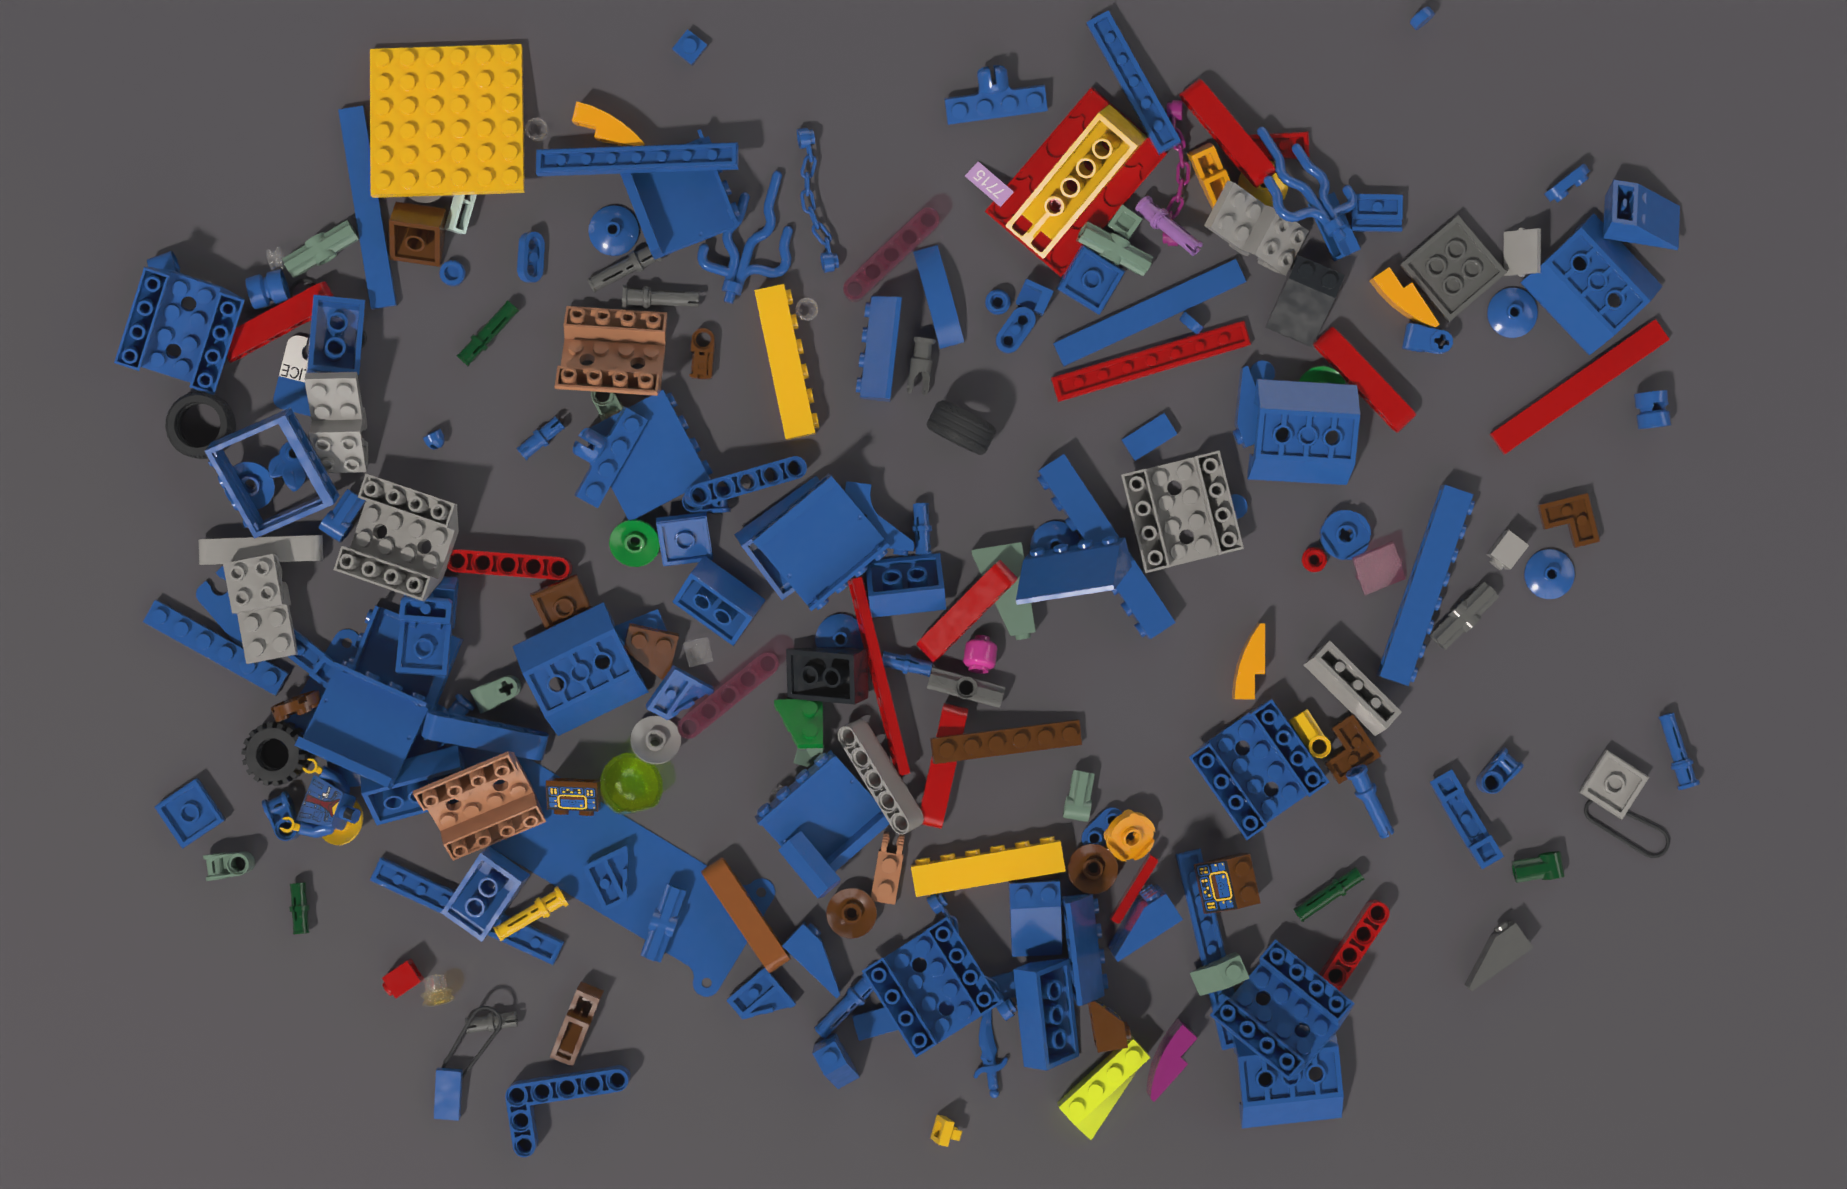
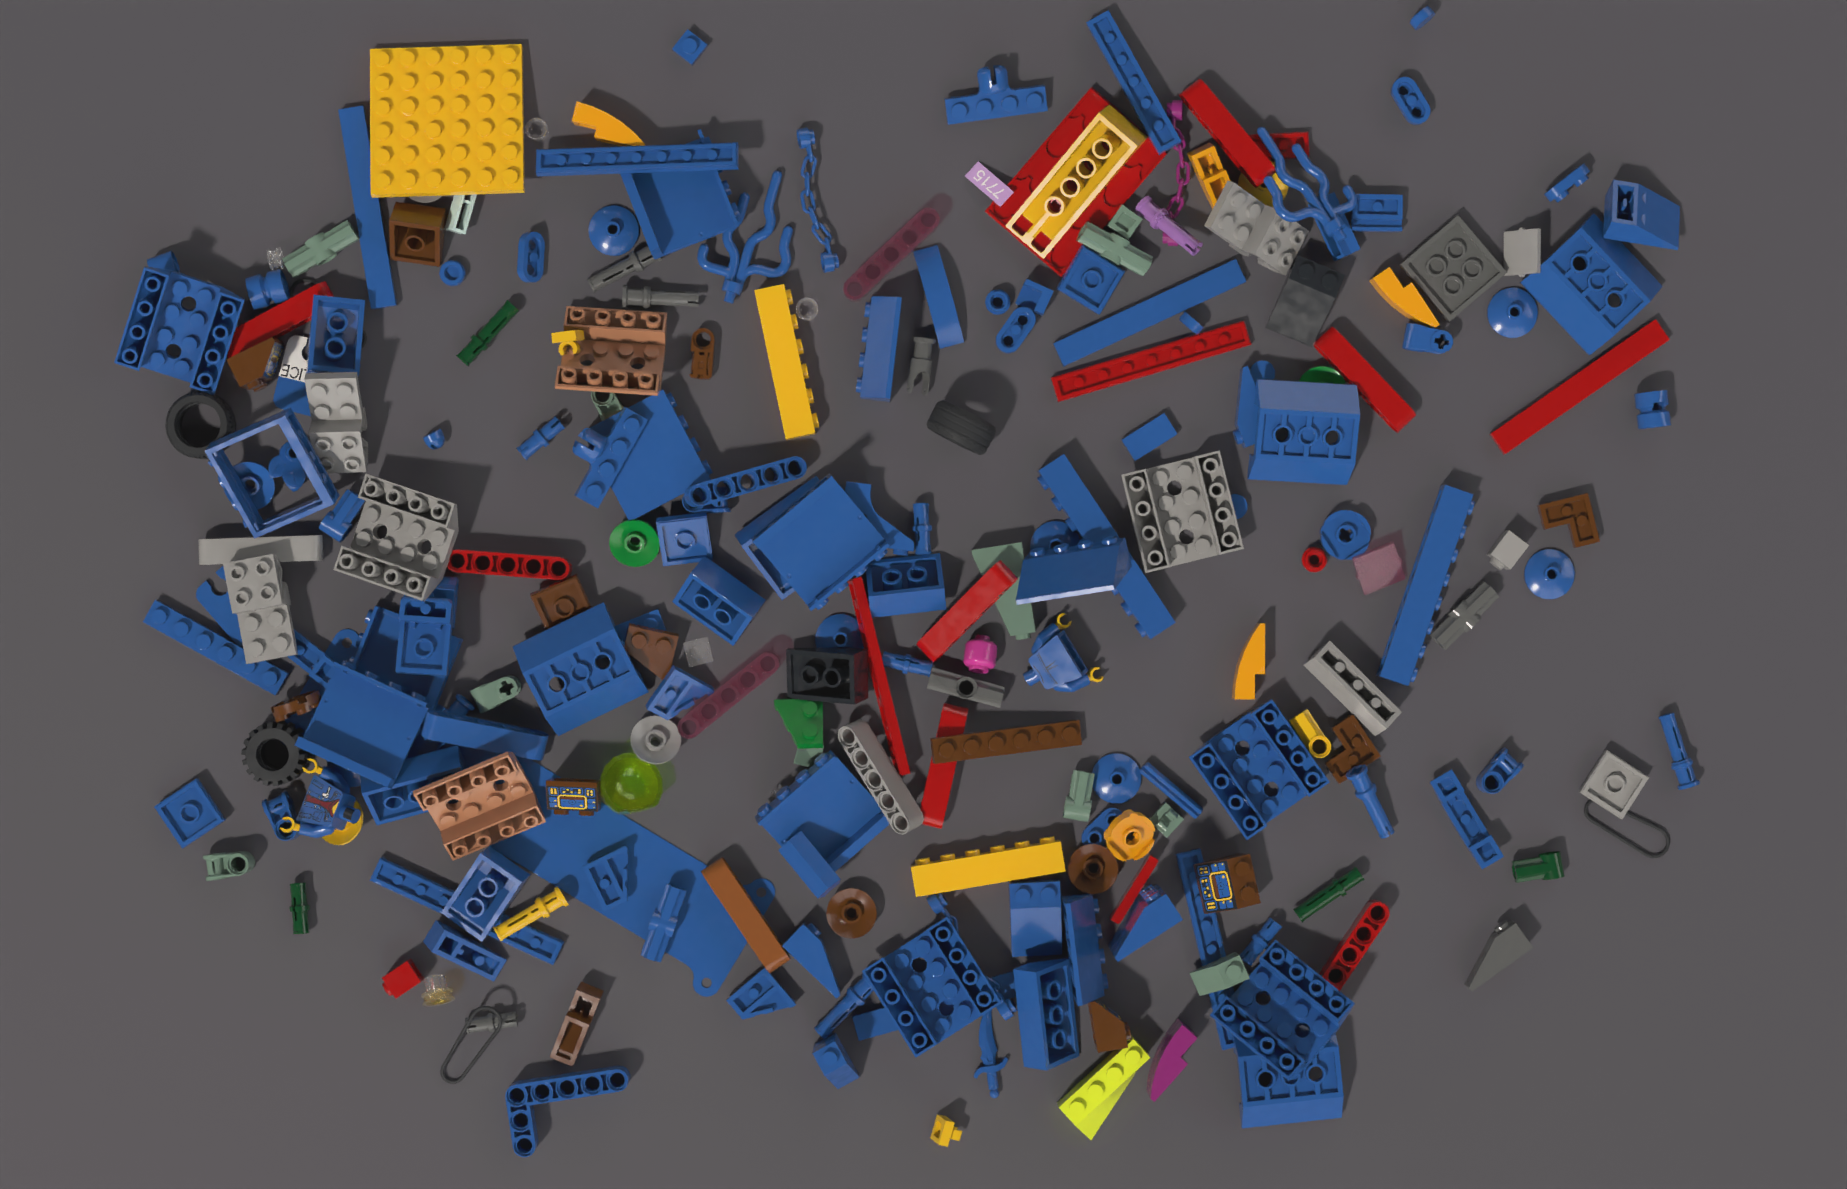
(257, 364): none -> reddish brown slope
(448, 1094): blue tile -> none
(463, 950): none -> blue slope
(568, 338): none -> yellow tile
(887, 871): nougat hinge -> none
(1057, 661): none -> blue torso
(1107, 768): none -> blue dish
(1166, 819): none -> sand green tile
(1171, 790): none -> blue axle
(1260, 941): none -> blue pin
(1412, 100): none -> blue plate

